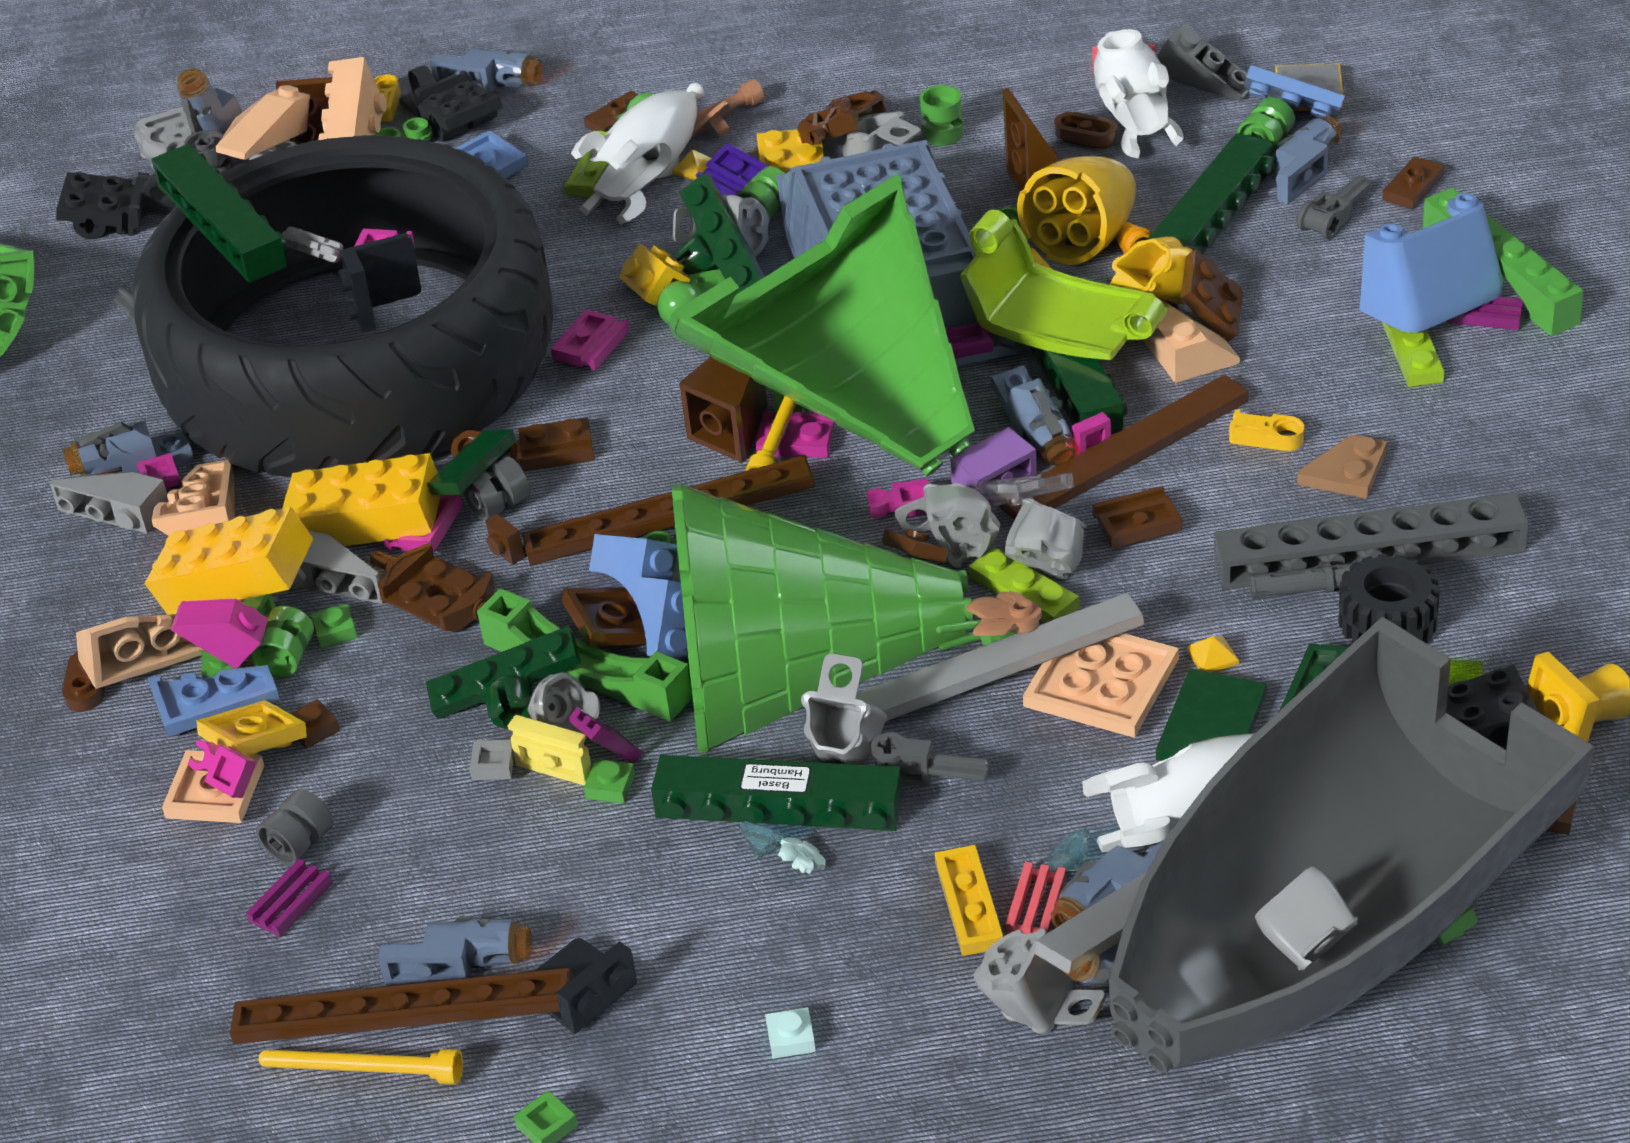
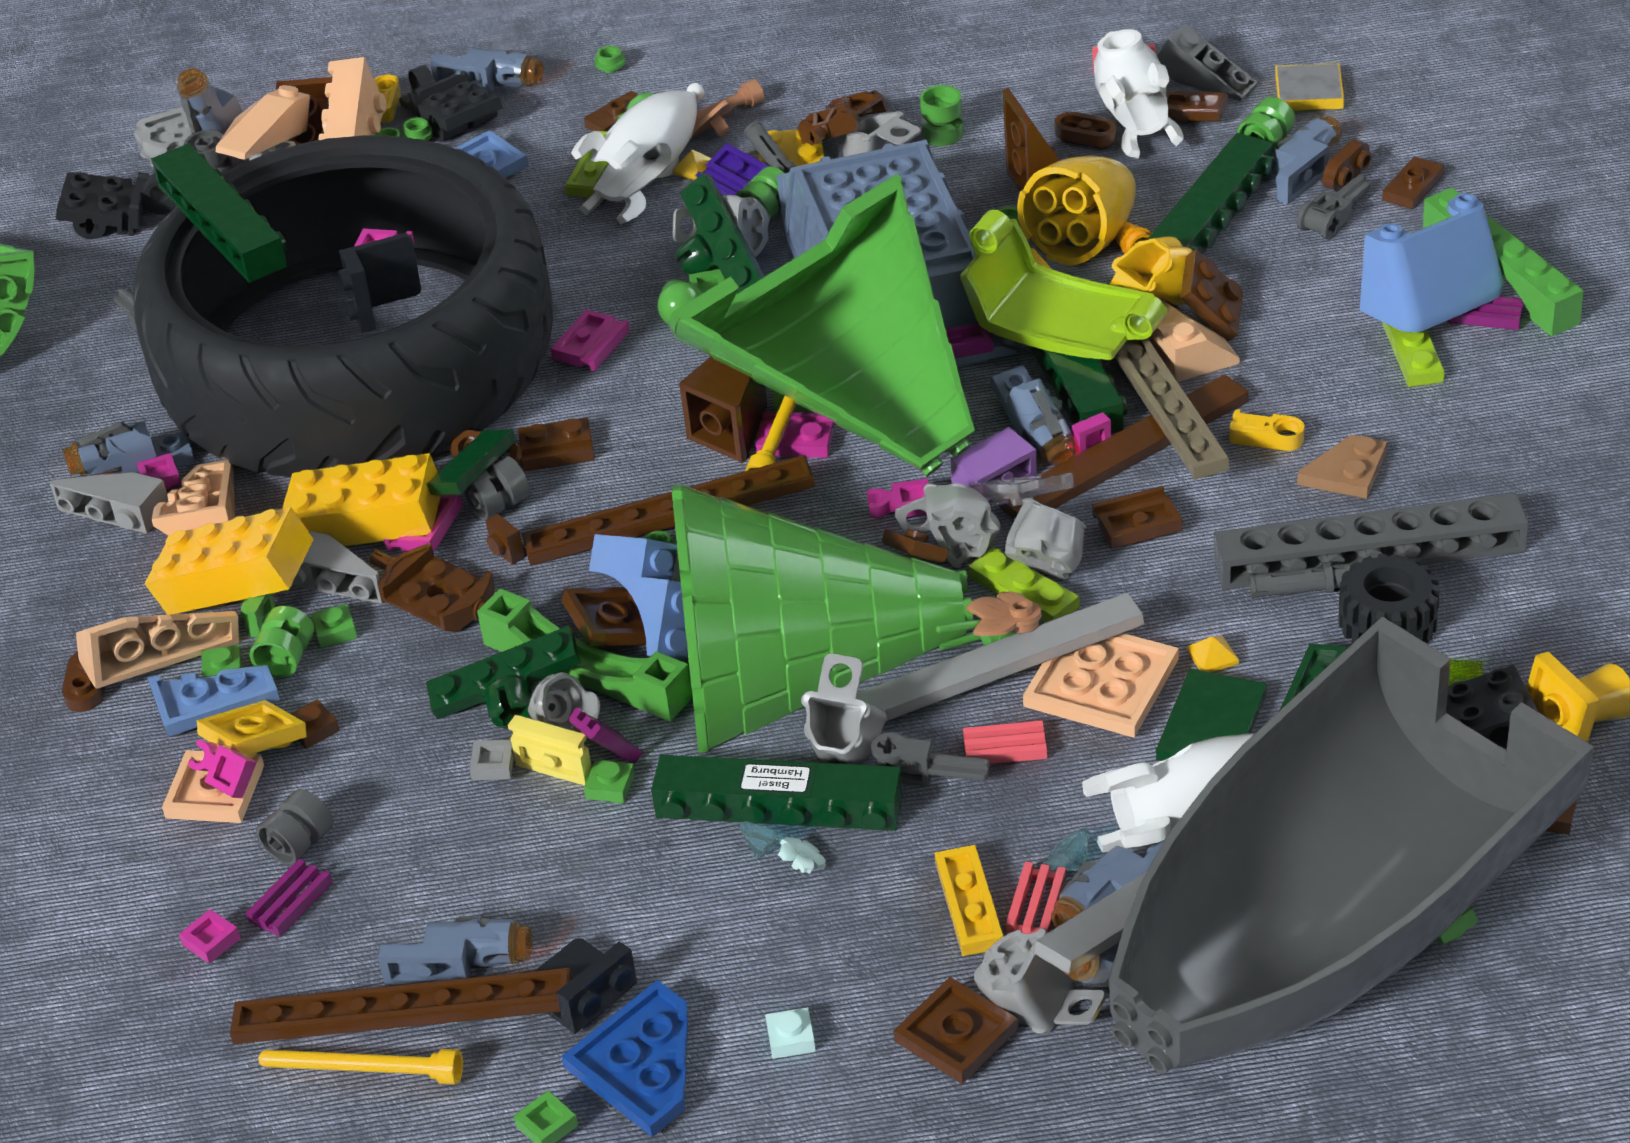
(209, 936): none -> dark pink plate
(221, 628): dark pink slope -> none
(312, 244): light grey axle -> none
(609, 59): none -> bright green plate
(638, 1058): none -> blue plate
(651, 271): yellow bracket -> none
(767, 147): none -> dark grey pin
(956, 1030): none -> reddish brown plate
(1006, 742): none -> coral tile
(1172, 409): none -> dark tan plate
(1196, 106): none -> reddish brown plate
(1293, 92): medium blue plate -> none
(1306, 918): light grey piece -> none
(1346, 165): none -> reddish brown plate

